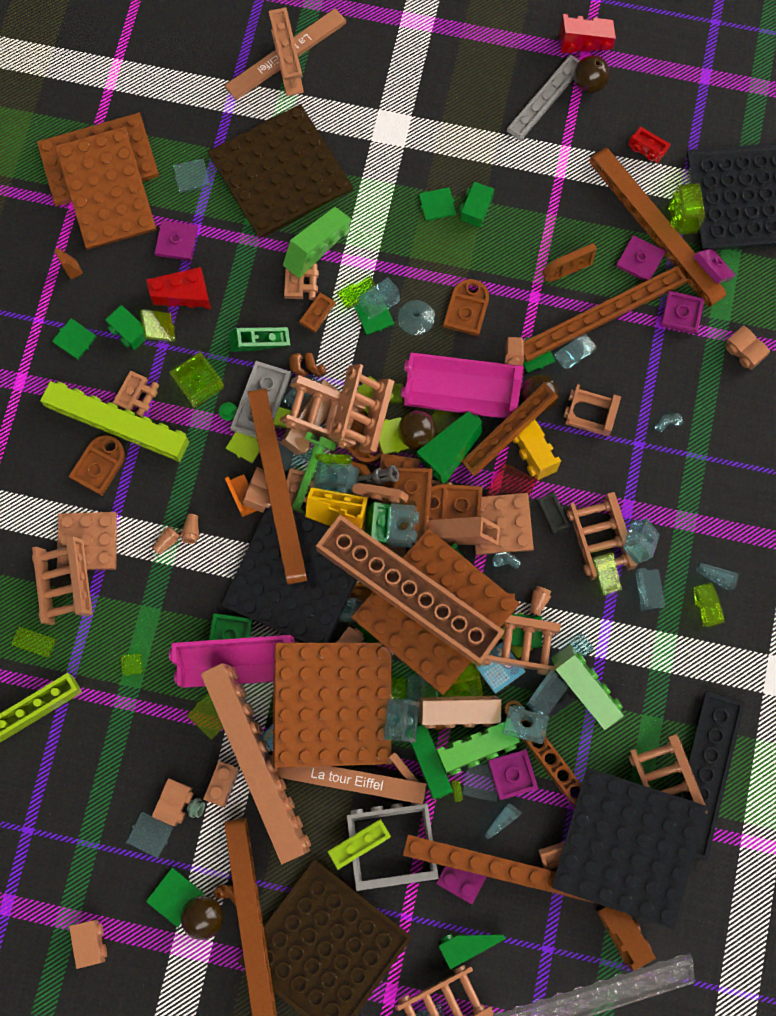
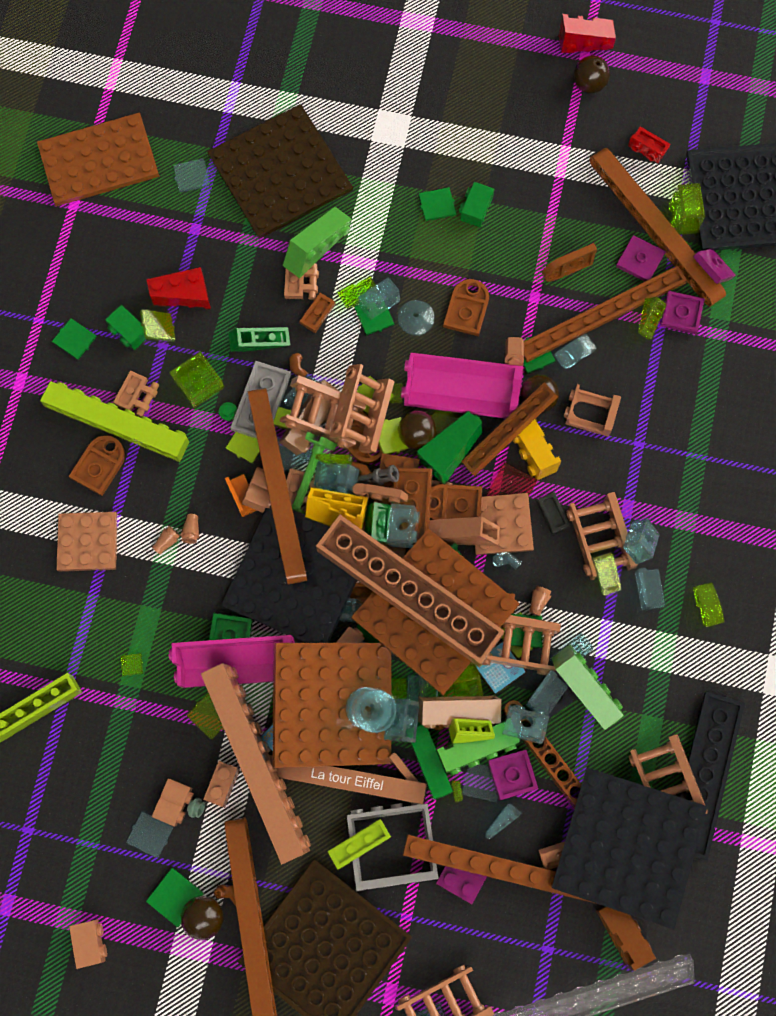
(33, 642): clear neon green tile -> none
(69, 264): dark orange slope -> none
(79, 579): nougat fence -> none
(106, 188): dark orange plate -> none
(176, 240): magenta plate -> none
(270, 65): nougat tile -> none
(286, 51): nougat fence -> none
(319, 370): dark orange arm -> none
(382, 709): none -> clear light blue wheel
(459, 734): none -> lime slope
(463, 947): green slope -> none
(543, 99): light grey tile -> none
(651, 315): none -> clear neon green slope
(669, 419): clear light blue arm -> none
(720, 576): clear light blue slope -> none
(747, 348): nougat brick -> none

